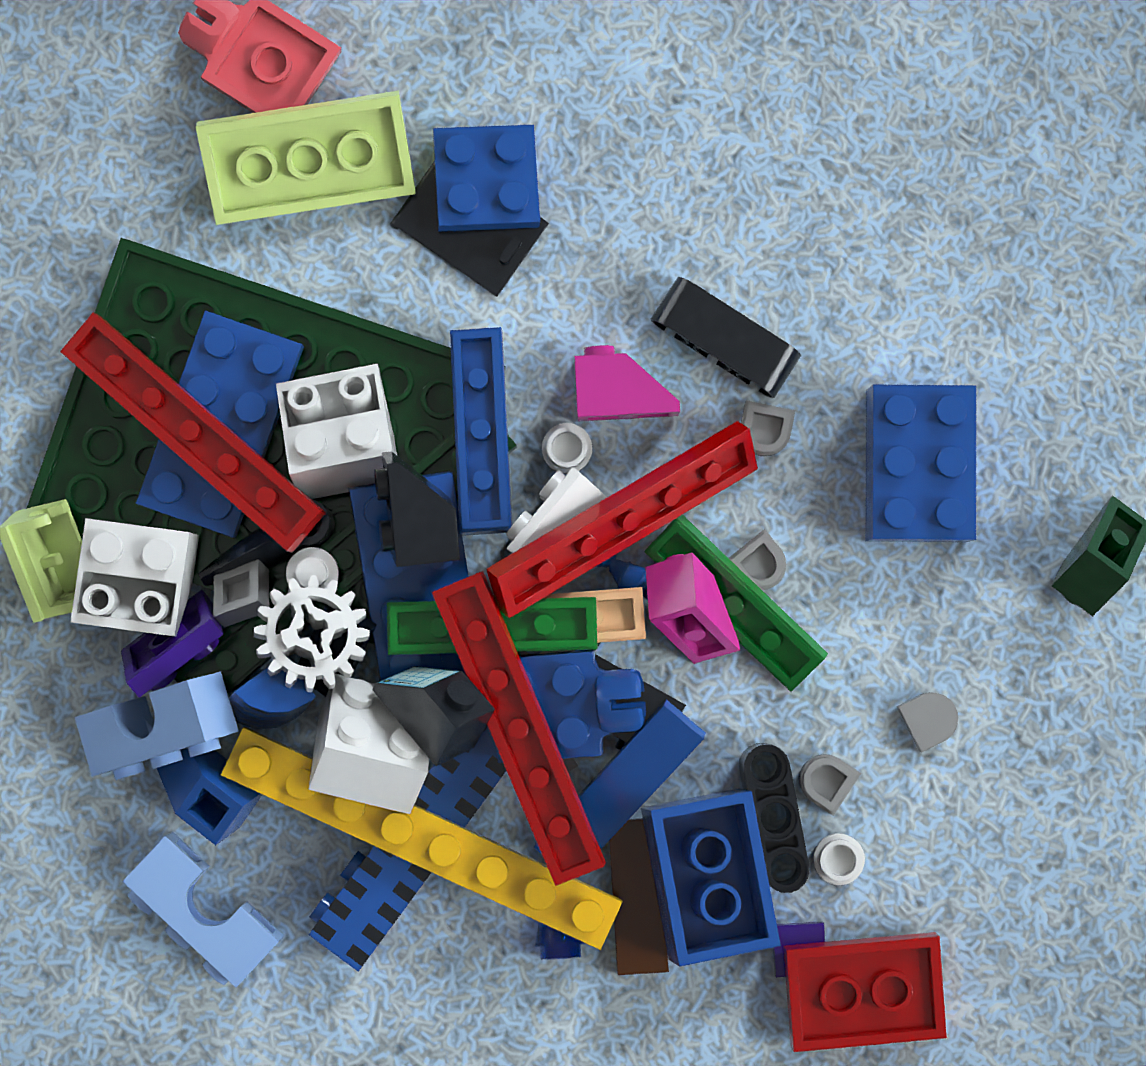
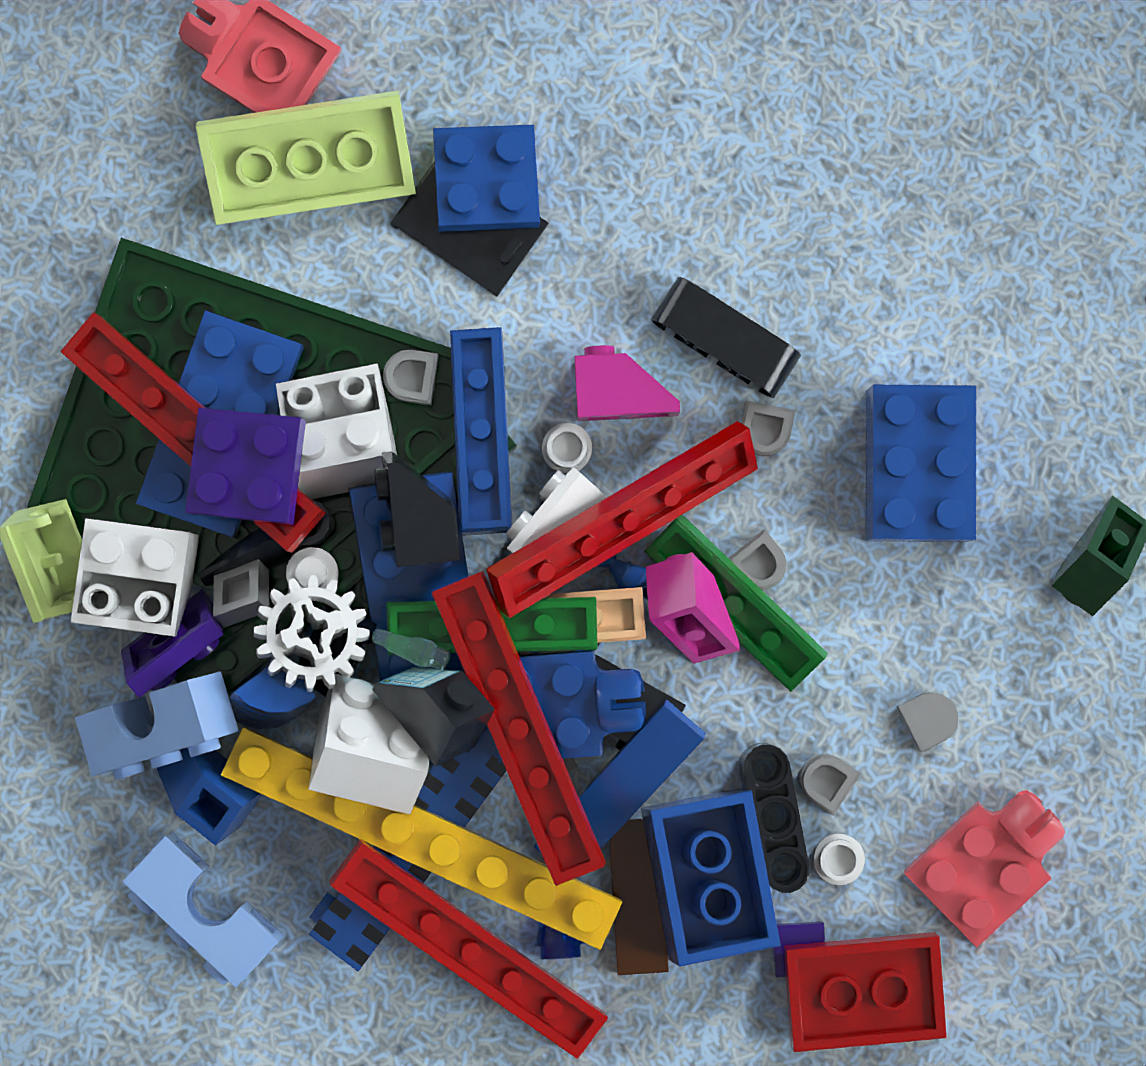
(245, 466): none -> dark purple plate
(411, 376): none -> light grey tile
(415, 650): none -> clear light blue piece
(468, 948): none -> red plate
(988, 864): none -> coral plate

